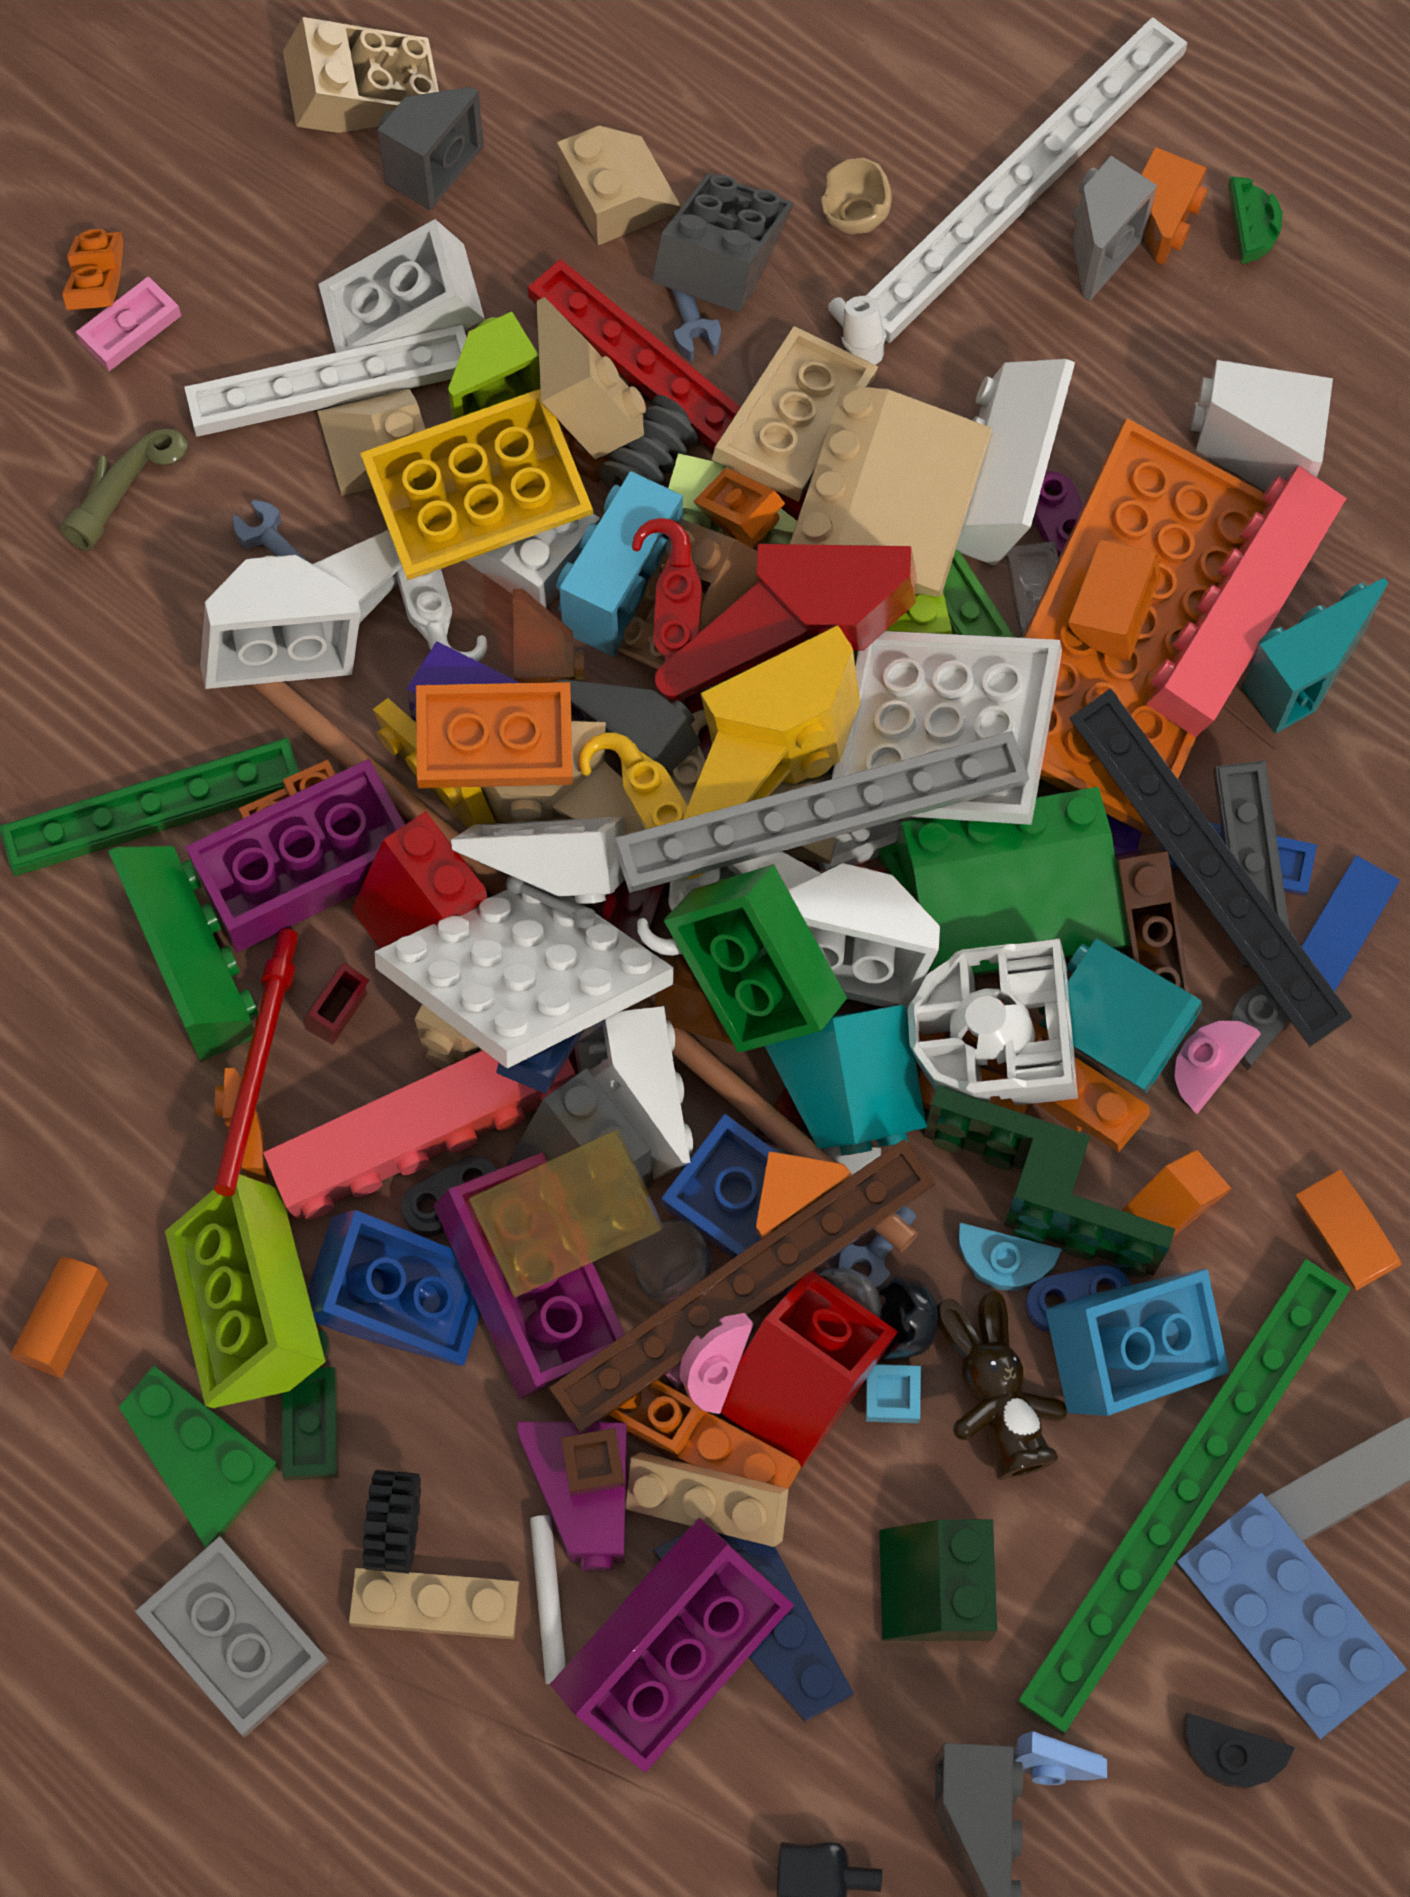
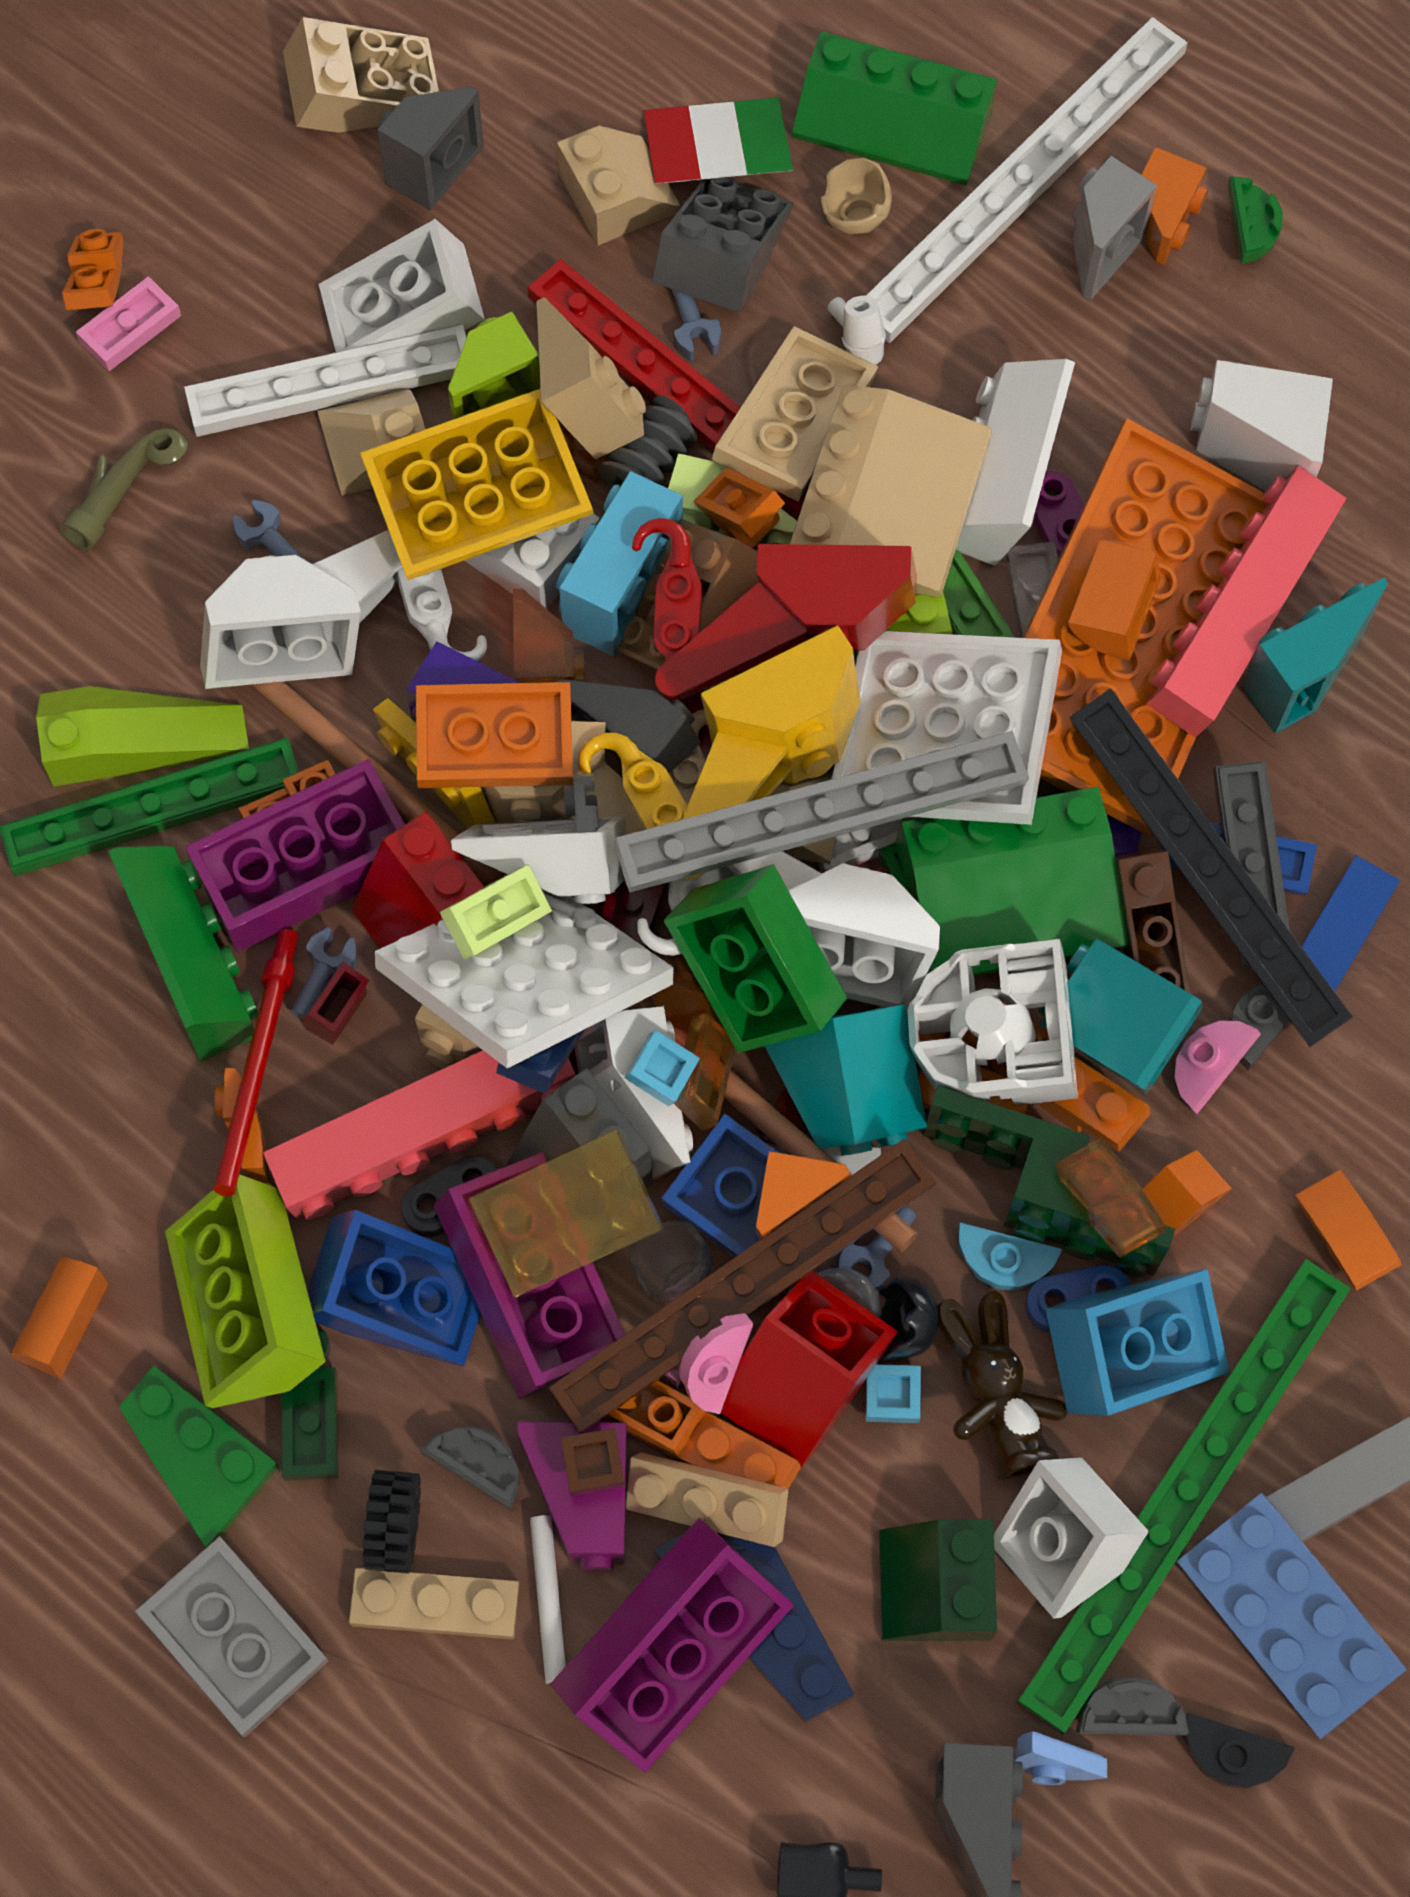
(121, 732): none -> lime wedge
(323, 968): none -> sand blue bar
(477, 1459): none -> dark grey plate
(496, 911): none -> yellowish green plate
(580, 804): none -> dark grey plate
(662, 1068): none -> medium azure plate
(707, 1084): none -> clear orange tile
(717, 140): none -> sticker
(894, 108): none -> green slope
(1067, 1534): none -> white slope
(1112, 1197): none -> clear orange slope
(1133, 1708): none -> dark grey plate

